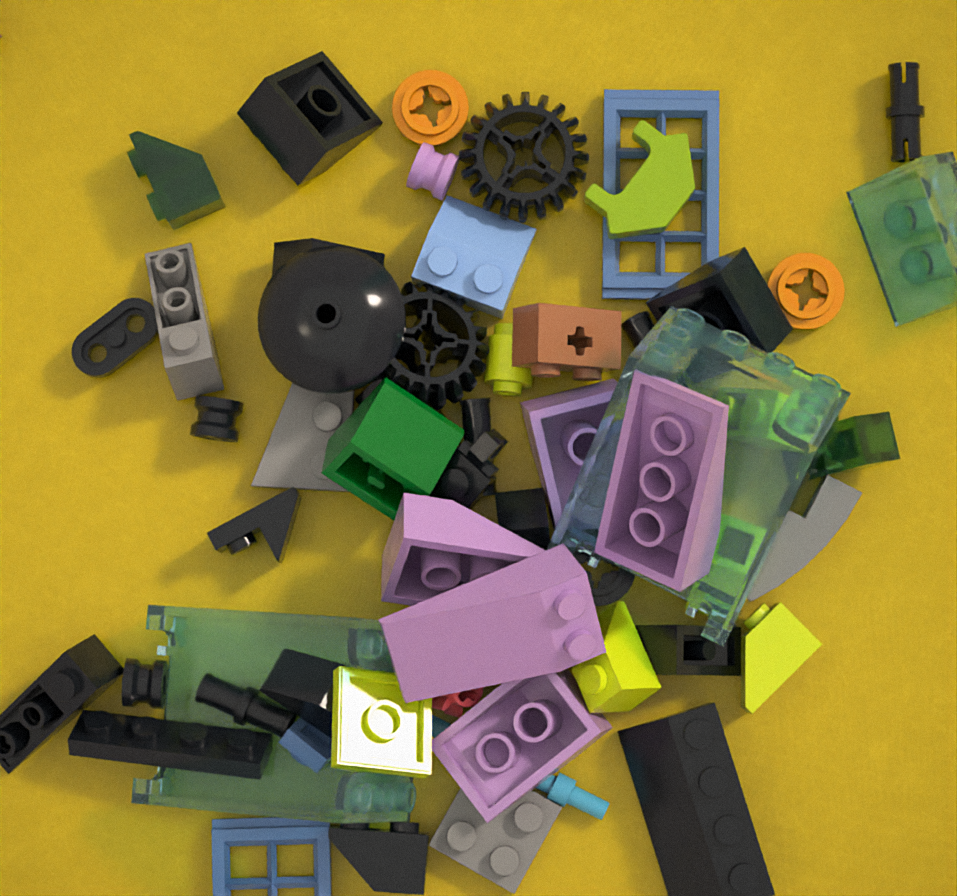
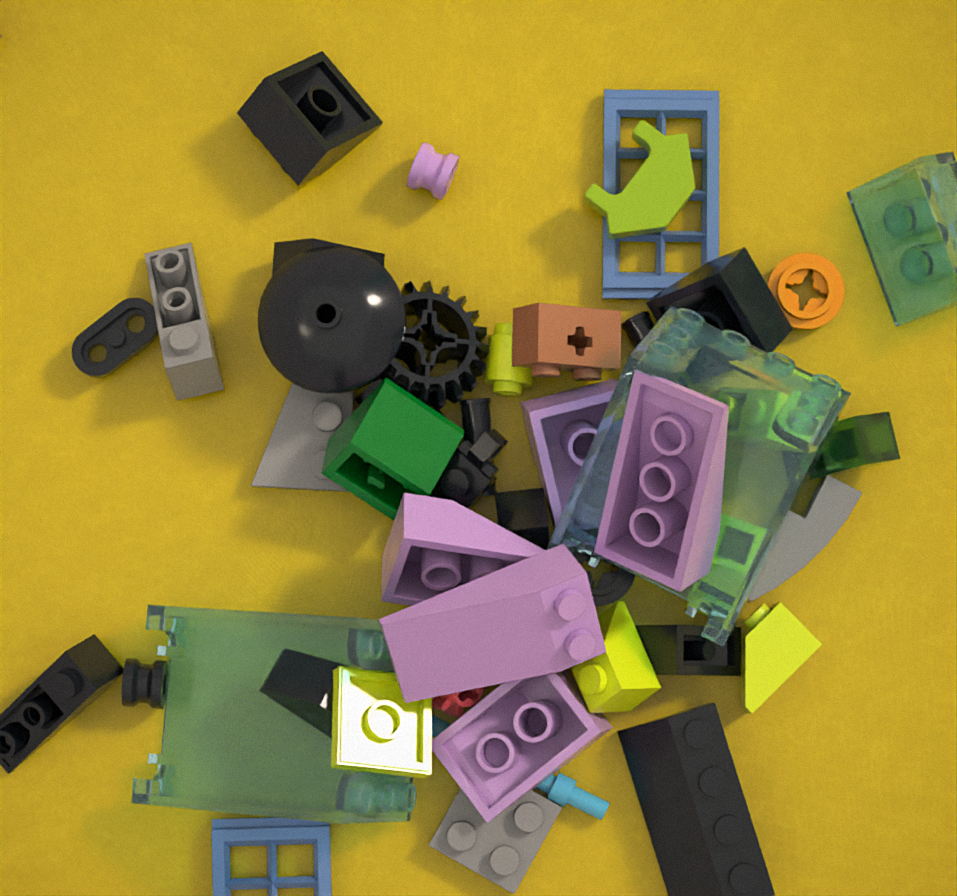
(171, 744): black plate -> none
(179, 180): clear green slope -> none
(216, 419): black wheel -> none
(244, 705): black pin -> none
(271, 517): black slope -> none
(307, 745): medium blue plate -> none
(385, 858): black slope -> none
(442, 89): light orange gear -> none
(473, 256): light blue slope -> none
(508, 143): black gear -> none
(905, 111): black pin -> none

